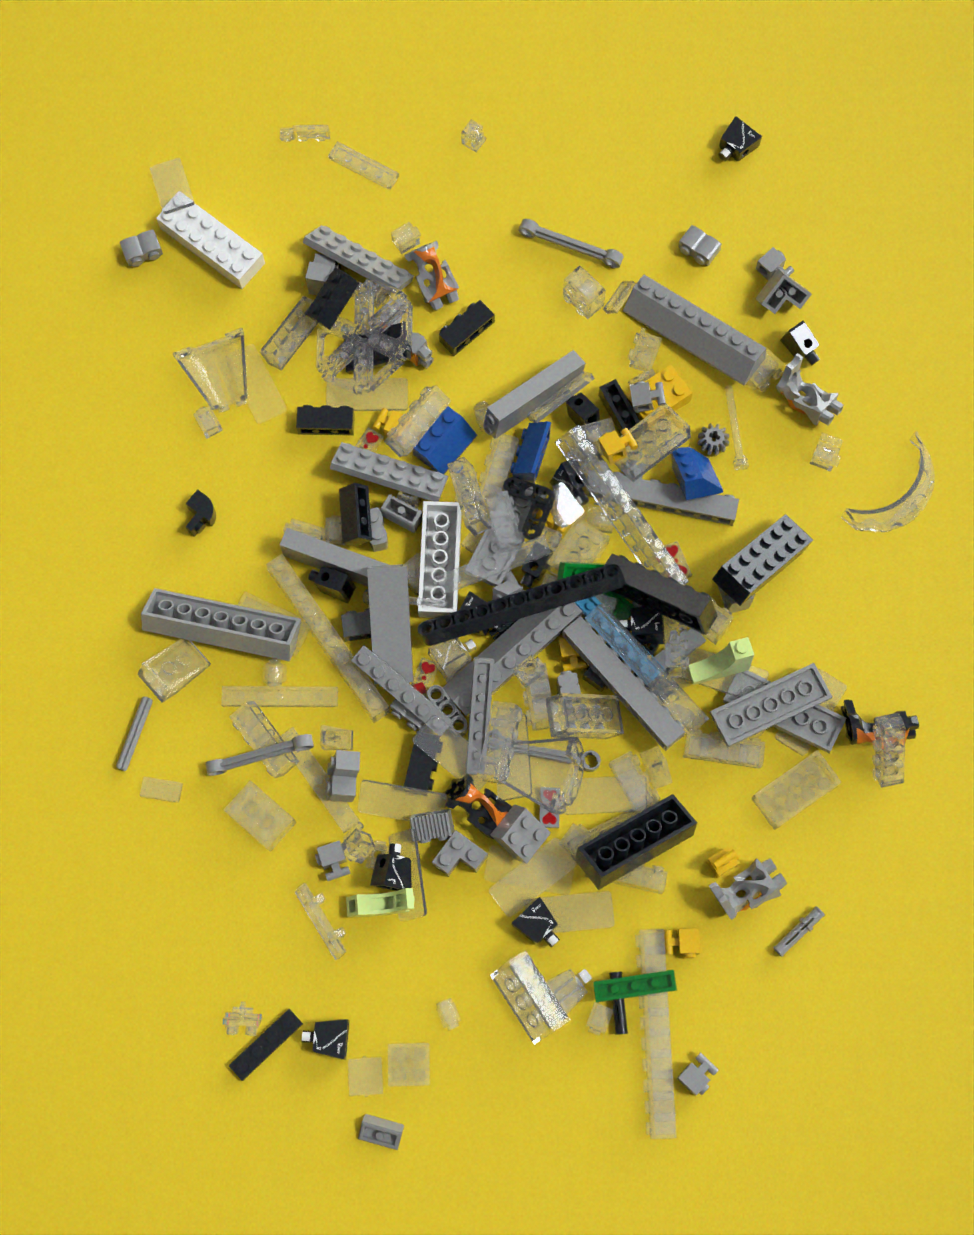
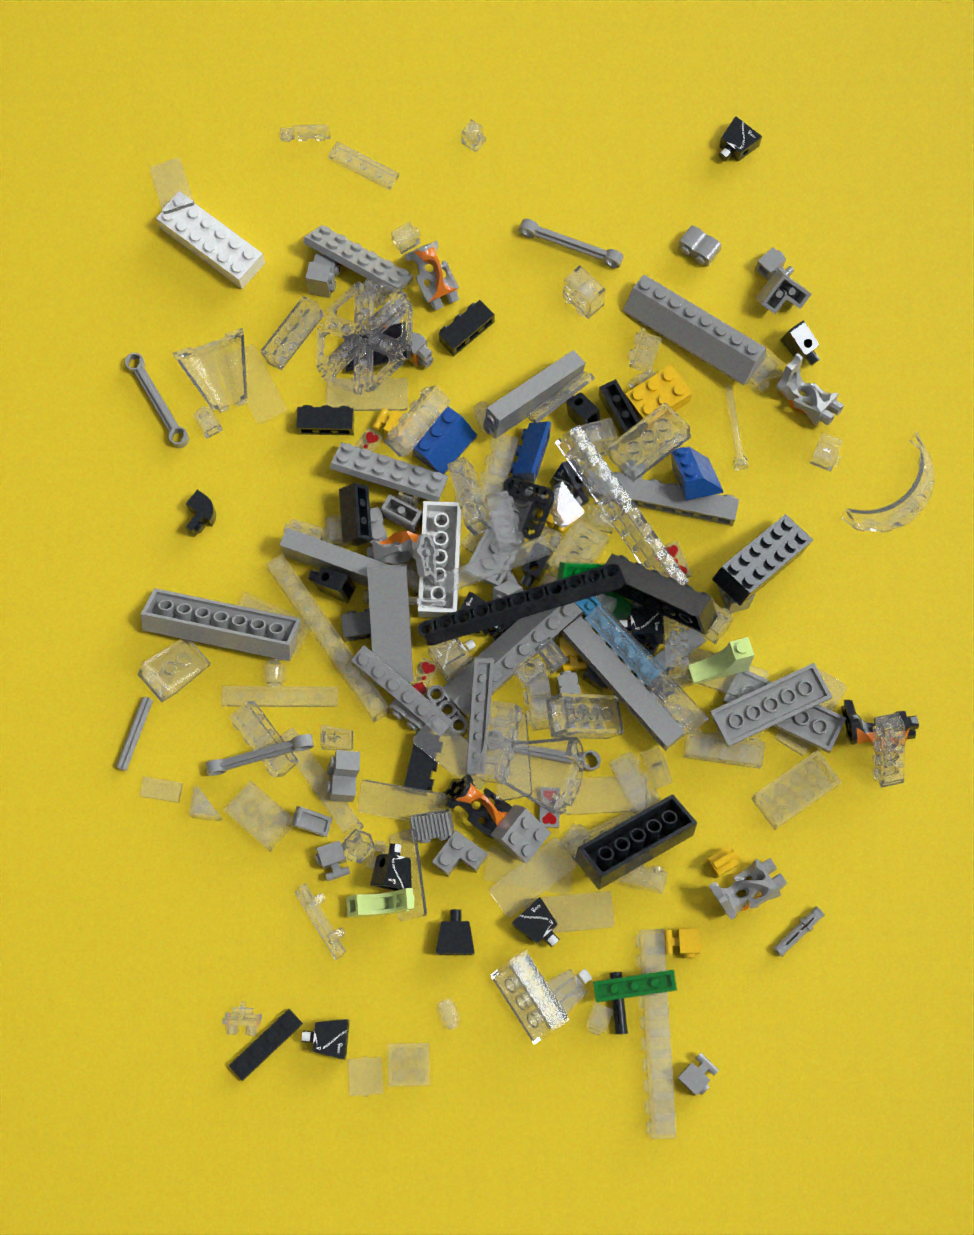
(141, 248): light grey brick -> none
(157, 400): none -> light grey piece
(201, 807): none -> clear slope
(311, 821): none -> light grey tile
(332, 298): black brick -> none
(381, 1131): light grey slope -> none
(405, 546): none -> light grey hips
(455, 936): none -> black torso
(551, 655): none -> clear slope
(615, 447): yellow brick -> none
(619, 297): clear tile -> none
(643, 397): light grey brick -> none
(720, 439): light grey gear -> none

